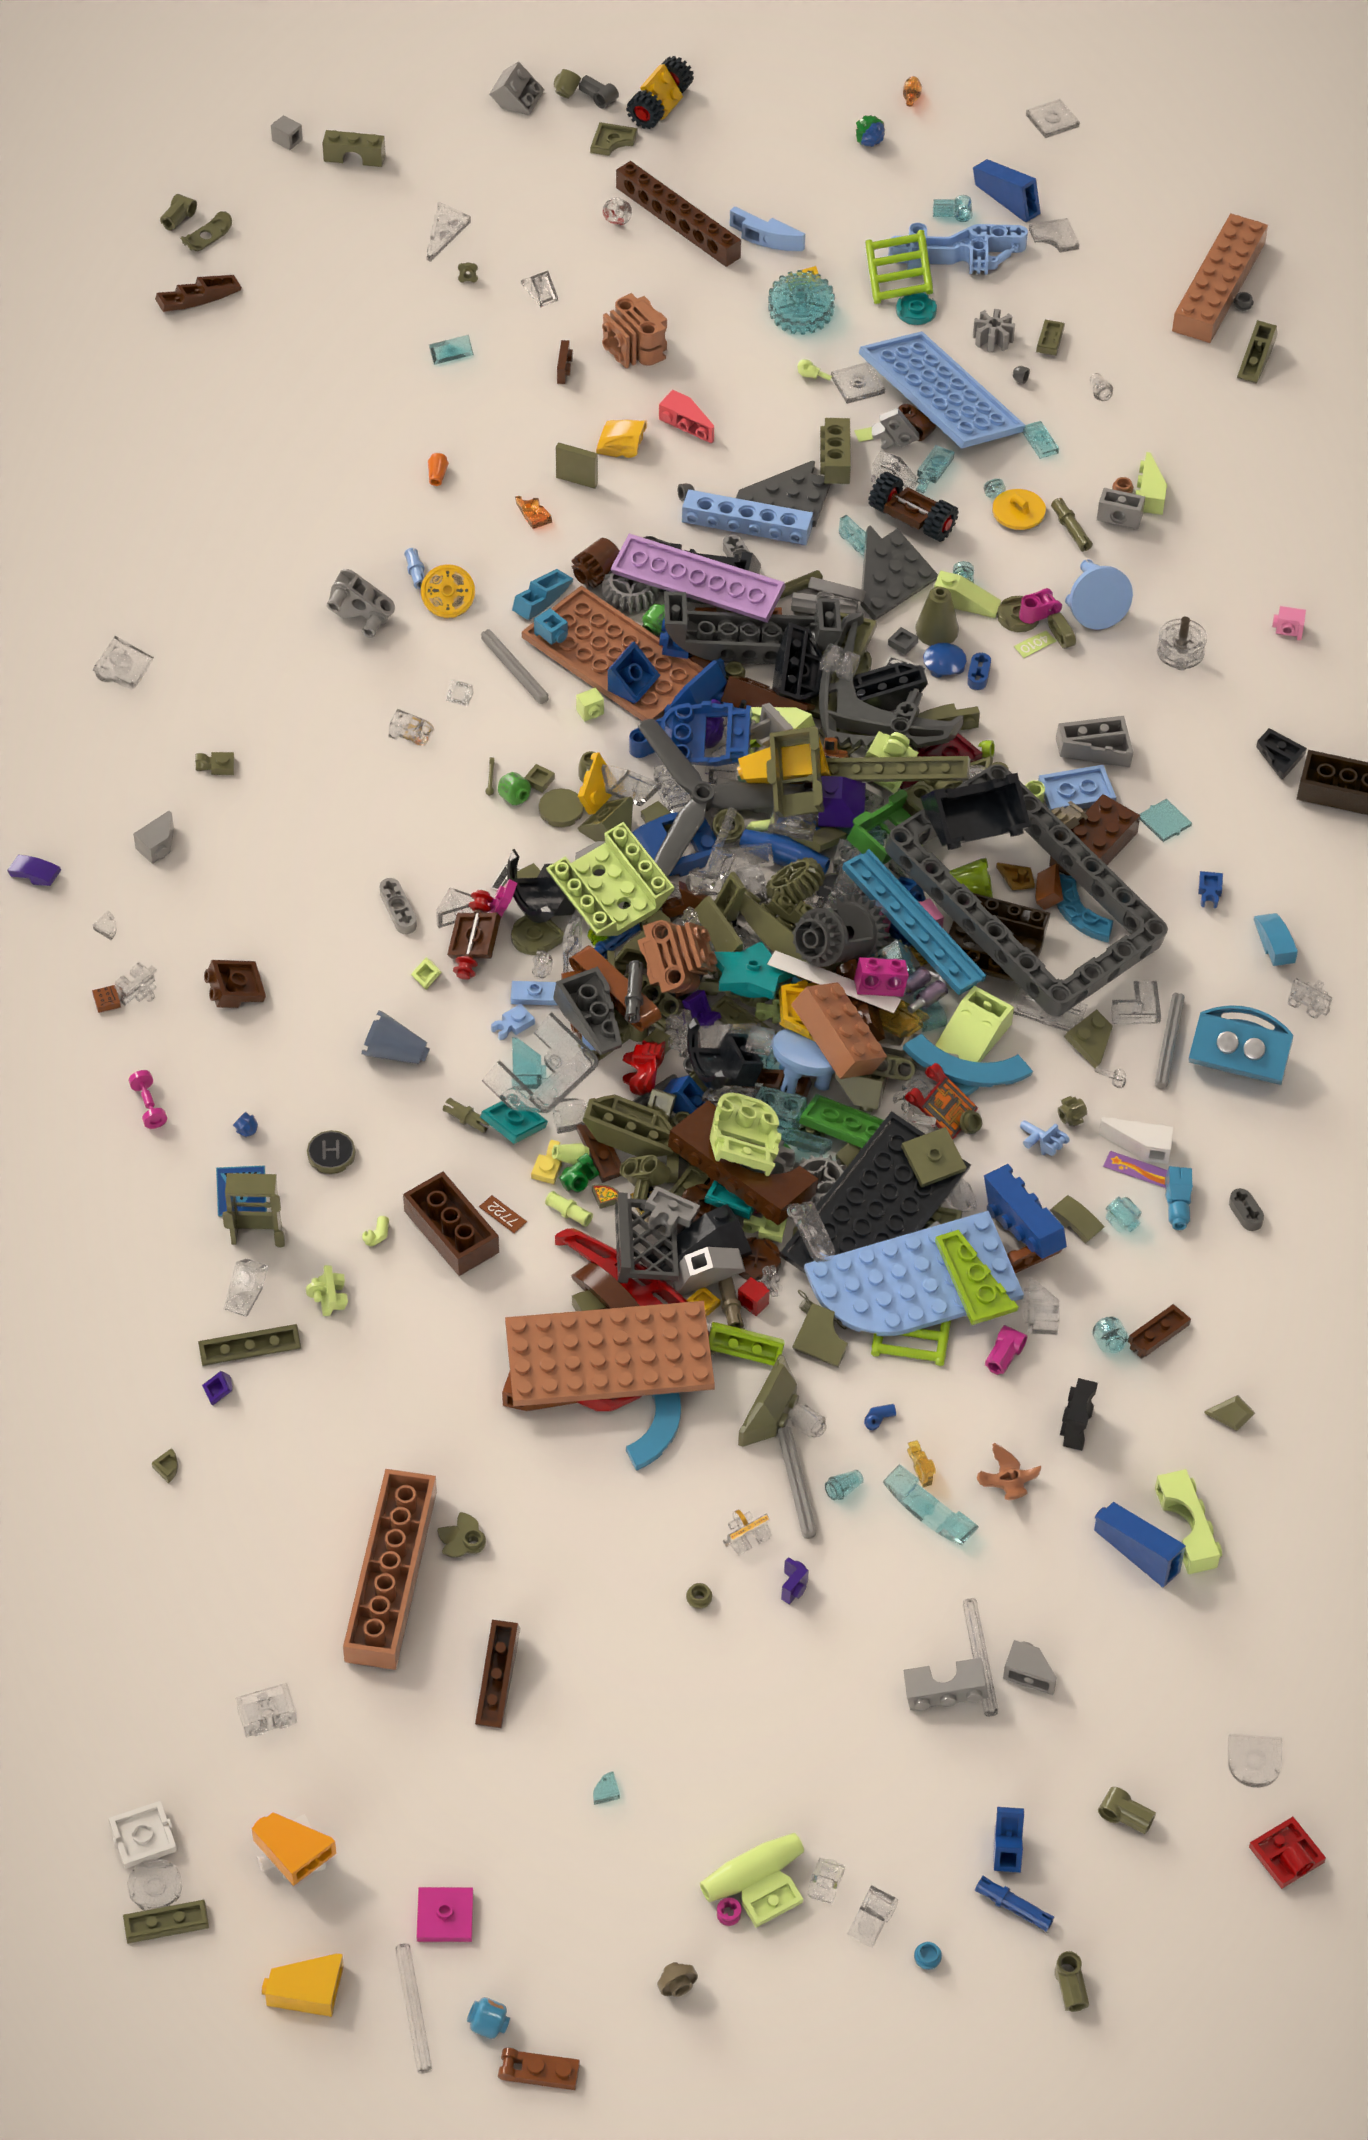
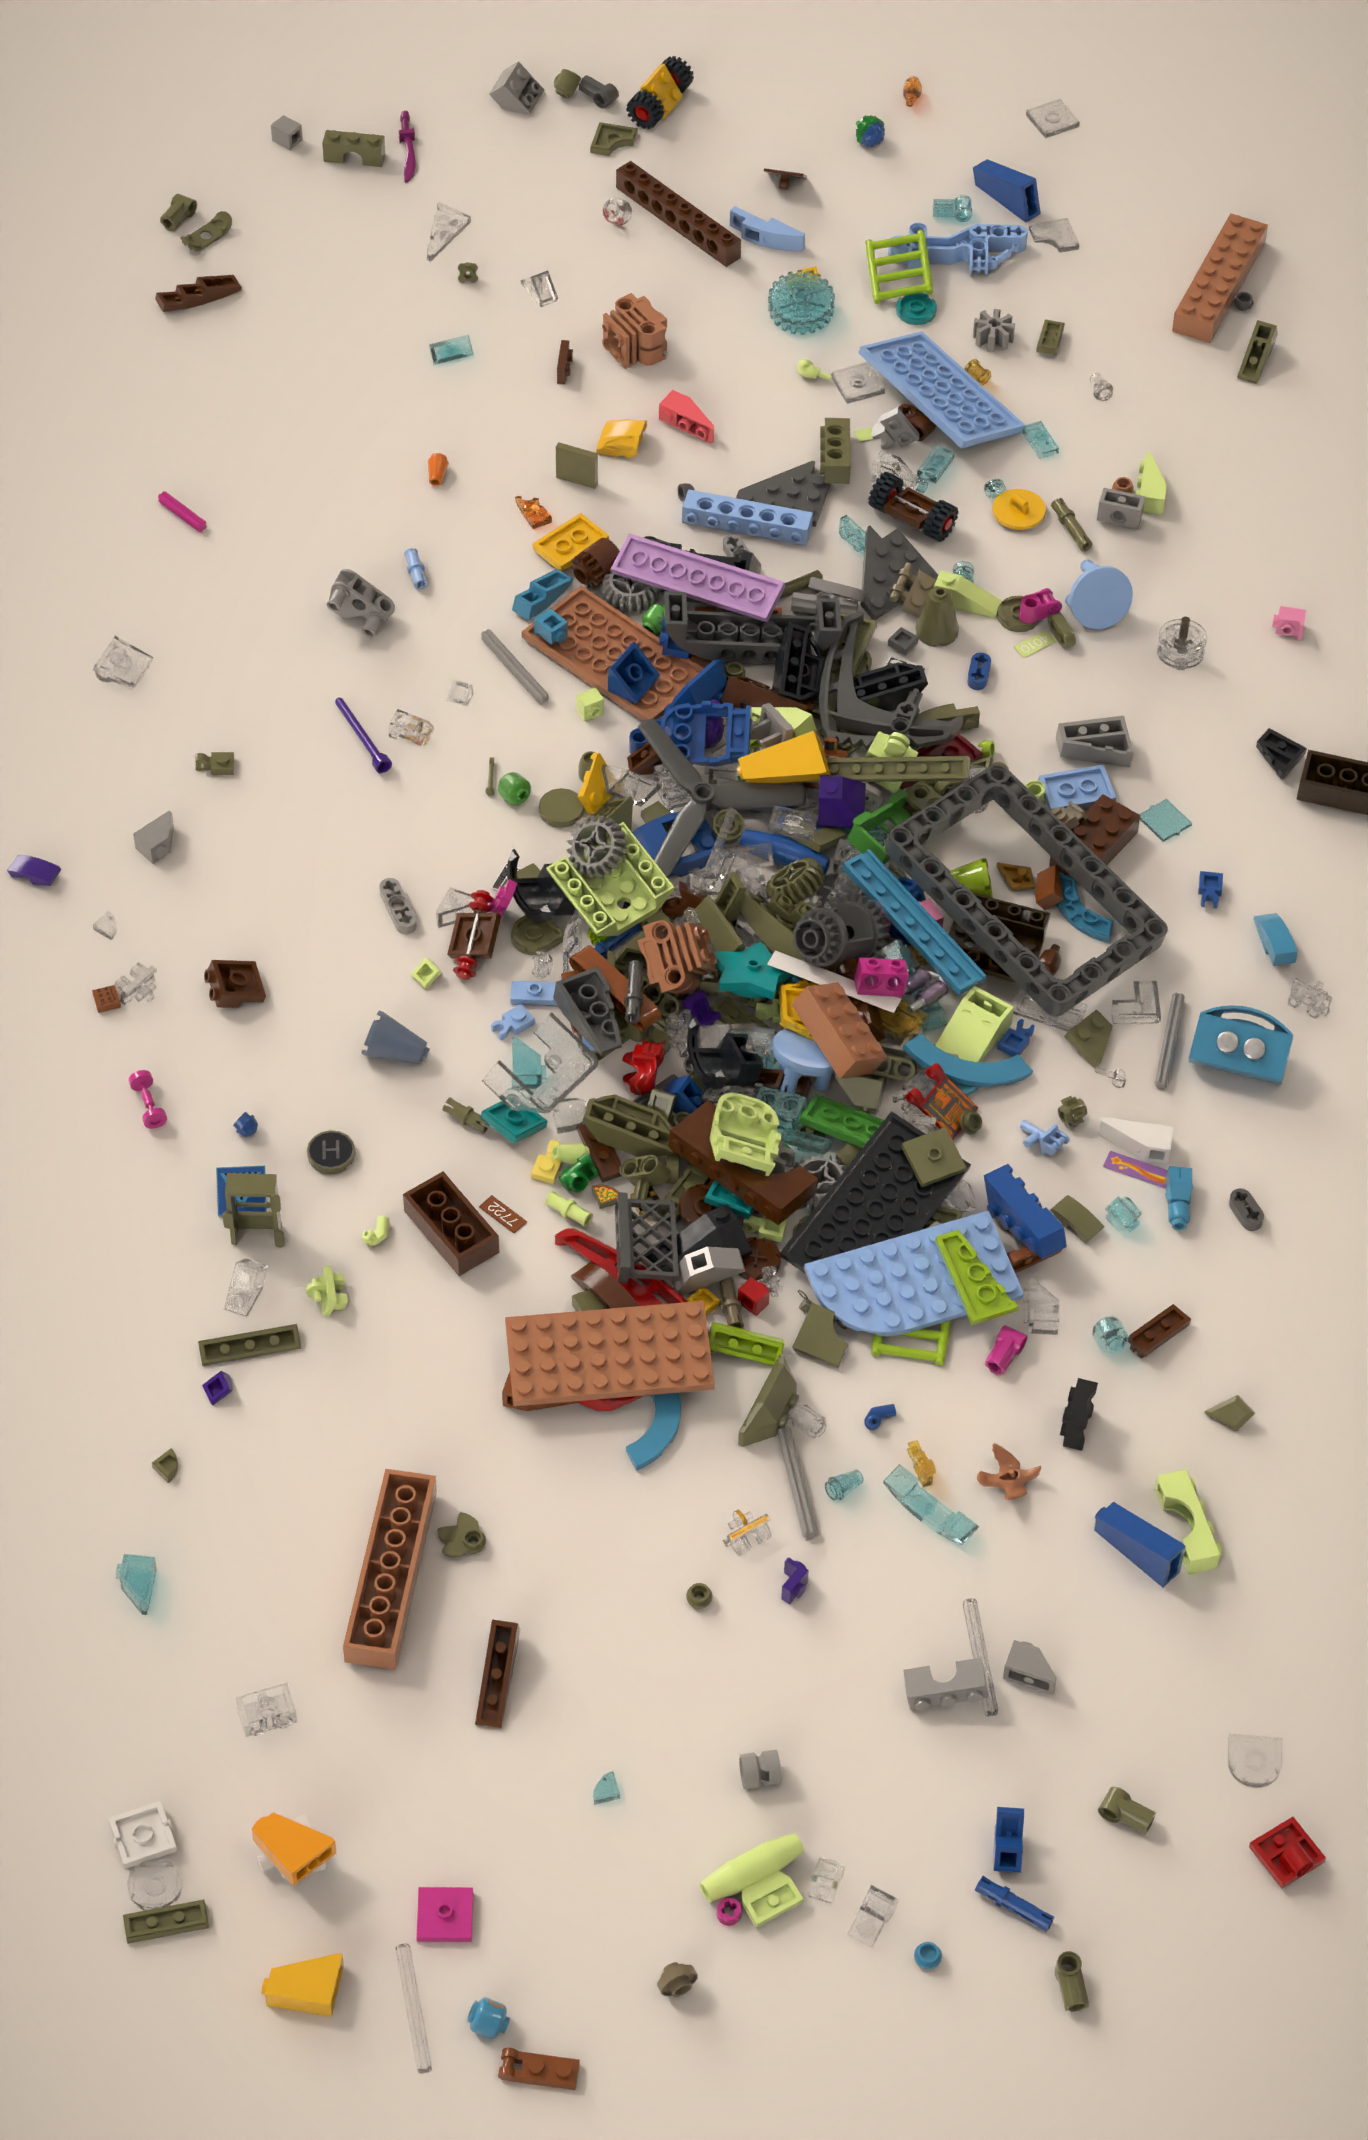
(137, 1579): none -> clear light blue slope
(182, 511): none -> dark pink axle
(379, 760): none -> dark purple piece
(407, 135): none -> magenta sword
(447, 591): yellow shield -> none
(540, 778): olive plate -> none
(568, 541): none -> yellow plate
(592, 835): none -> light grey gear
(643, 760): none -> reddish brown slope
(669, 1210): light grey plate -> none
(760, 1769): none -> light grey wheel
(761, 825): yellowish green arm -> none
(784, 179): none -> reddish brown piece
(796, 803): olive piece -> none
(812, 1231): clear plate -> none
(841, 662): clear wheel -> none
(918, 592): none -> dark tan plate
(944, 659): blue dish -> none
(977, 811): black windscreen -> none
(978, 372): none -> clear yellow bush
(1016, 1041): none -> blue plate
(1021, 374): dark grey hinge -> none
(1051, 959): none -> reddish brown plant

